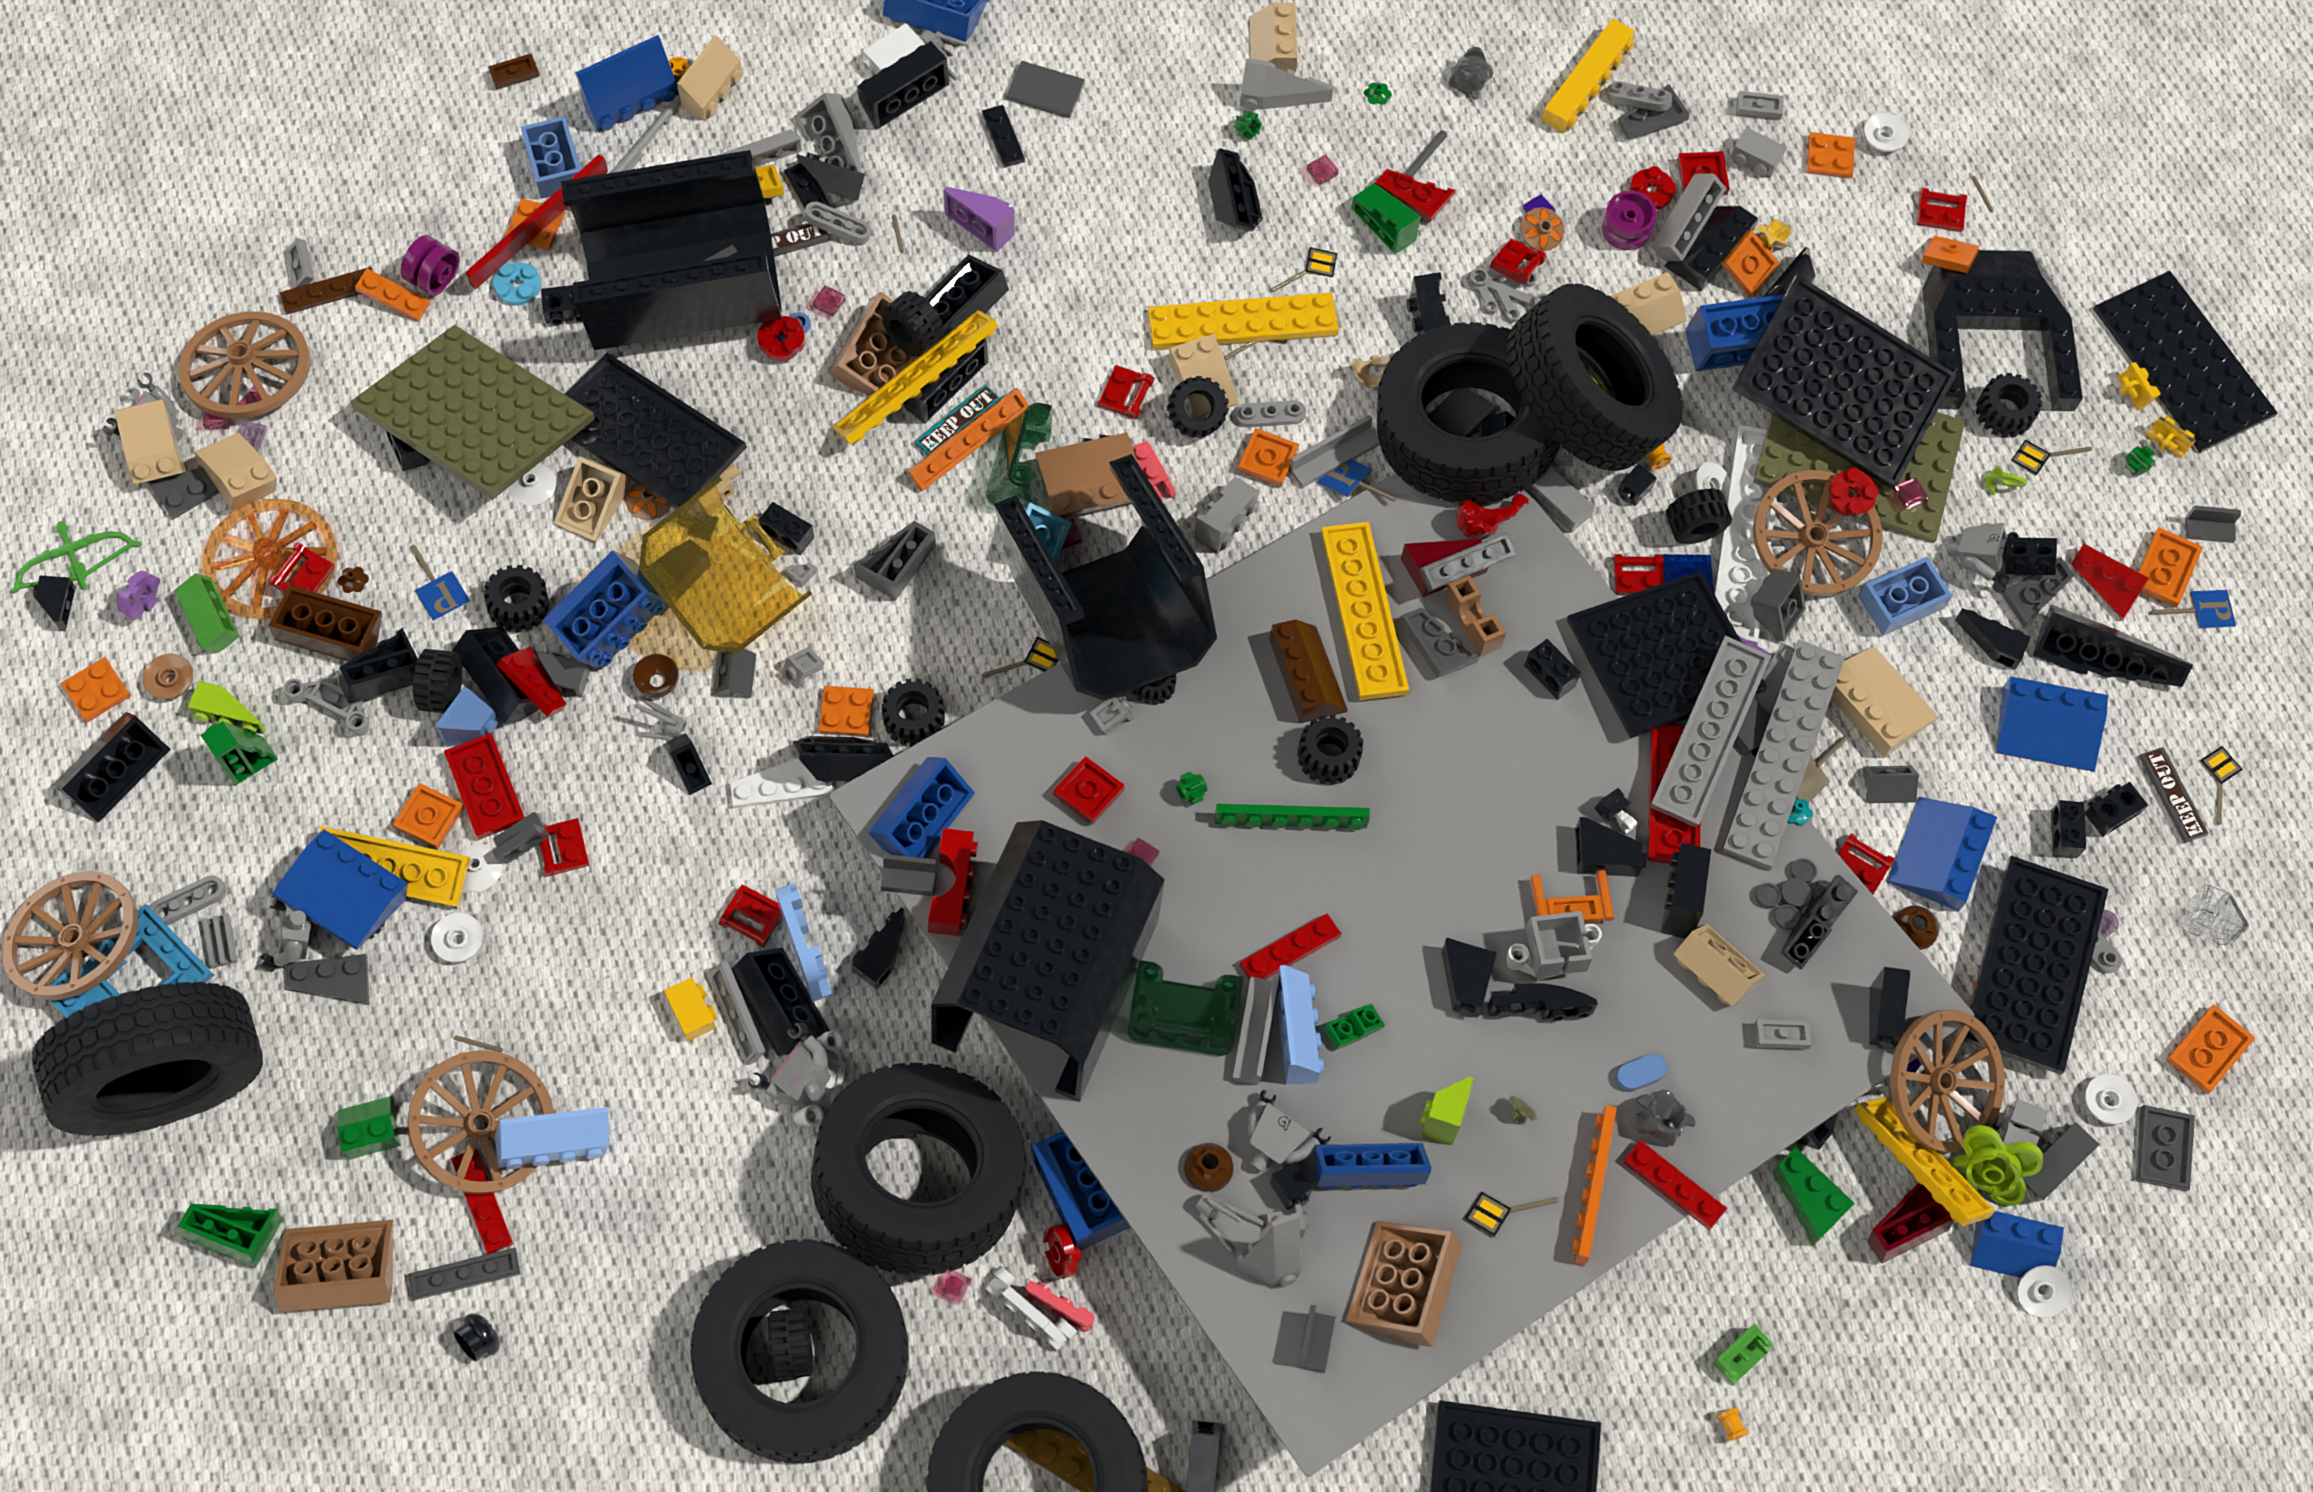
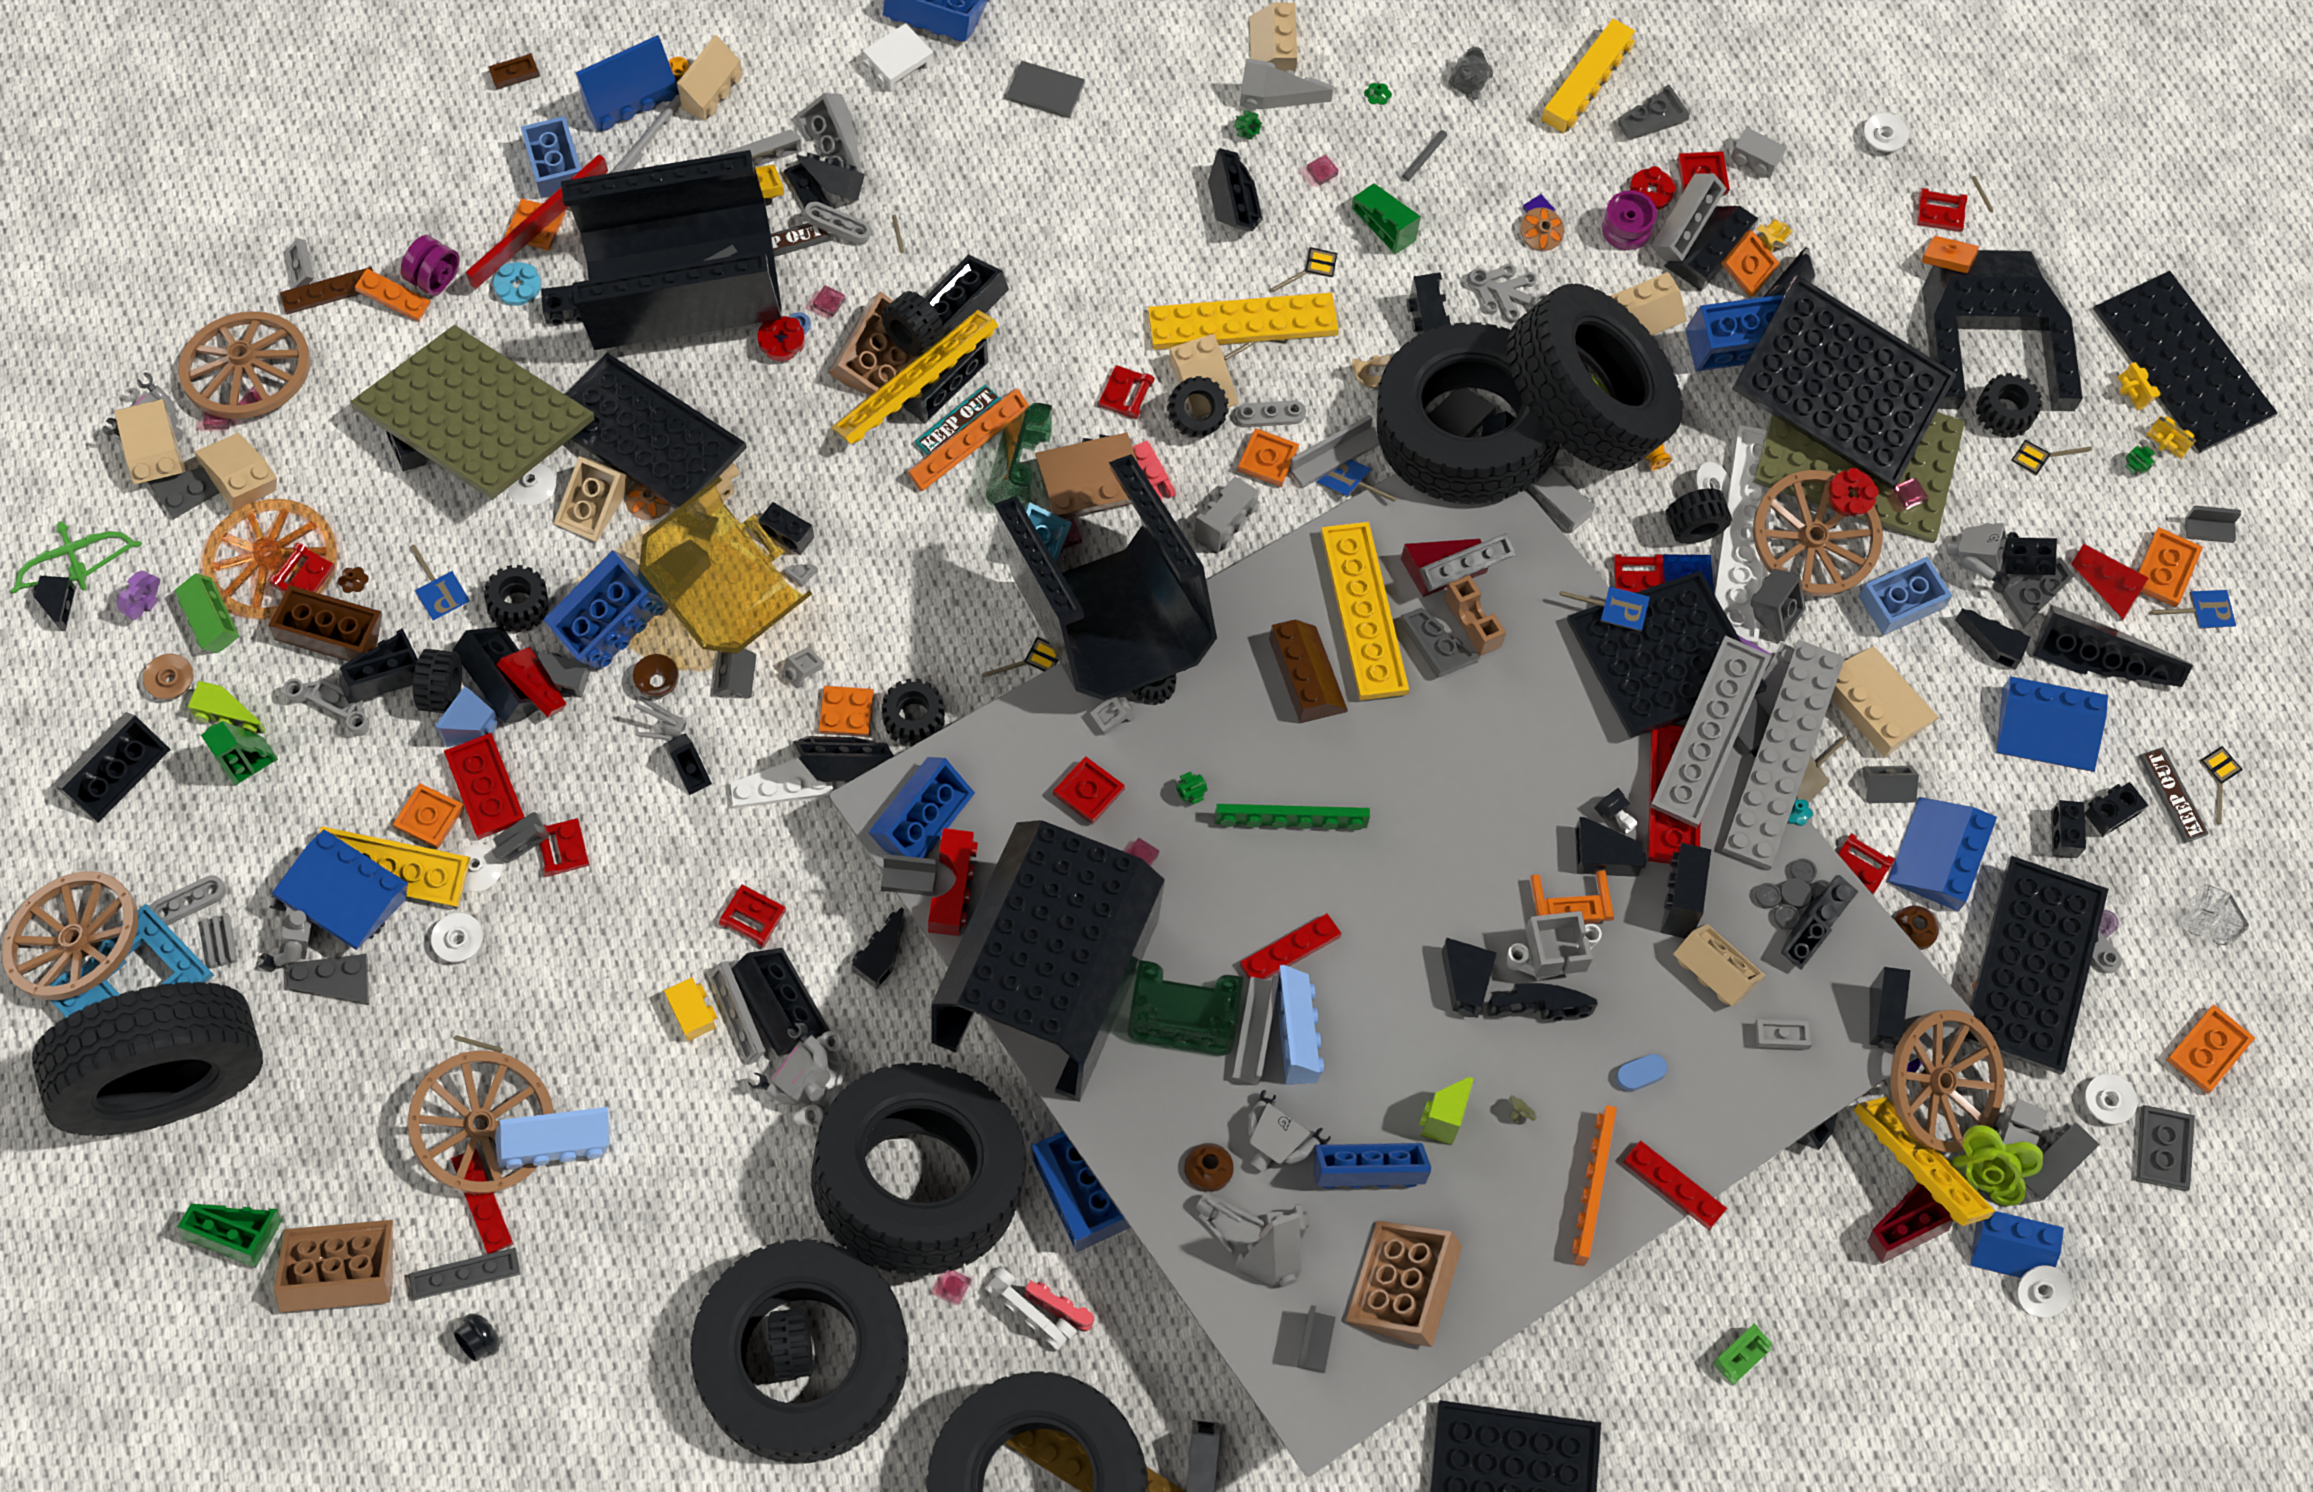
(95, 689): orange plate -> none
(253, 433): clear purple tile -> none
(367, 1128): green slope -> none
(808, 958): light blue tile -> none
(897, 561): dark grey wedge -> none
(903, 84): black slope -> none
(936, 39): light grey plant -> none
(981, 215): medium lavender slope -> none
(1003, 136): black plate -> none
(1062, 1253): red plate -> none
(1291, 1186): black brick -> none
(1333, 732): black tyre -> none
(1354, 1026): green slope -> none
(1419, 197): red wing -> none
(1481, 522): red hair -> none
(1490, 1214): piece -> none
(1512, 256): red plate -> none
(1552, 669): black brick -> none
(1620, 608): none -> blue piece
(1636, 485): black brick -> none
(1639, 96): light grey plate -> none
(1662, 1116): dark grey hair -> none
(1732, 1424): light orange bush -> none
(1760, 105): light grey plate -> none
(1811, 1194): green wedge -> none
(1830, 155): orange plate -> none
(1999, 476): lime piece -> none

